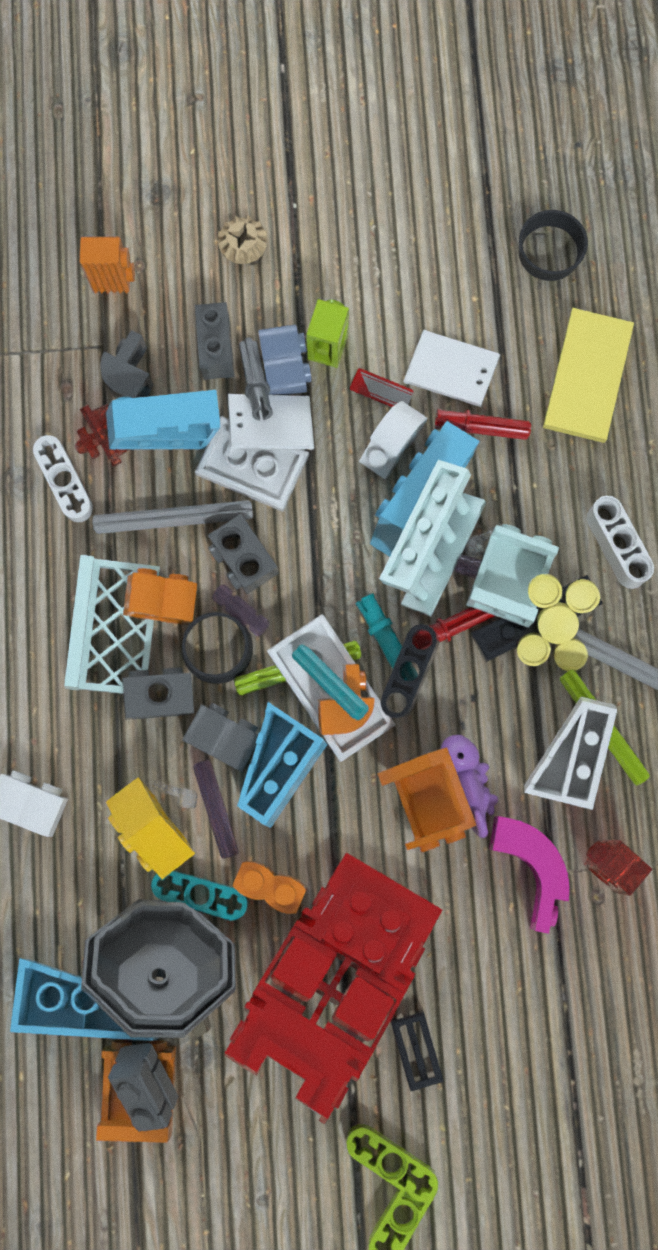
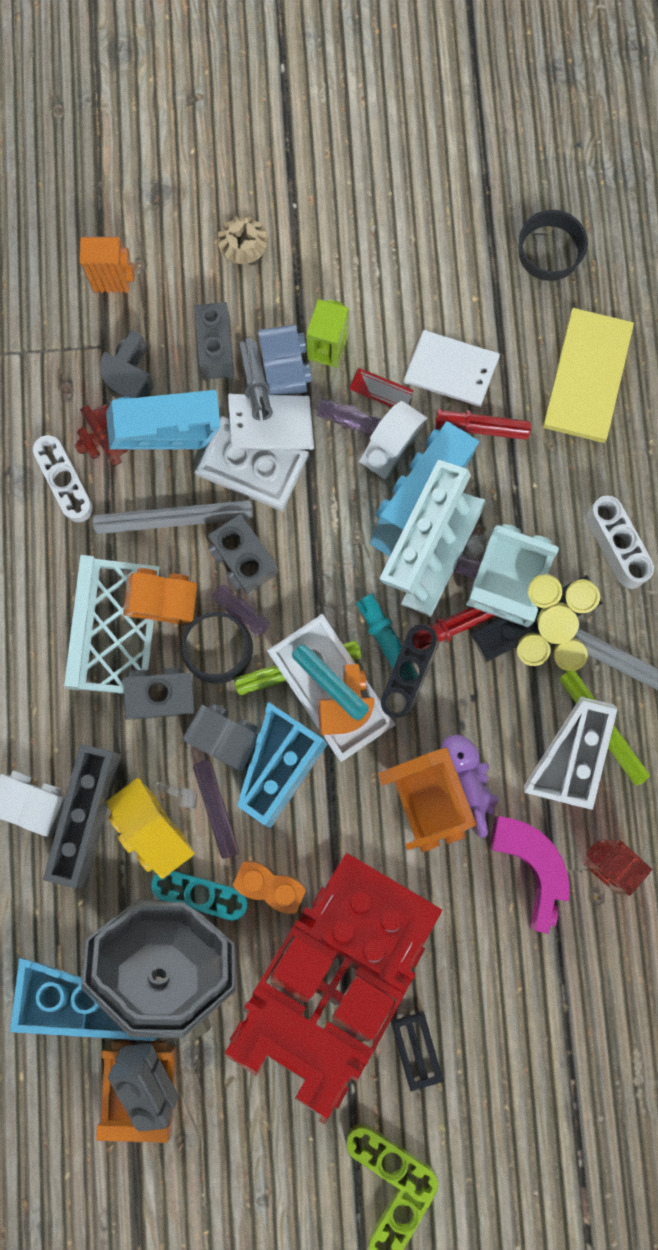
(82, 817): none -> dark grey brick
(347, 416): none -> clear purple pin

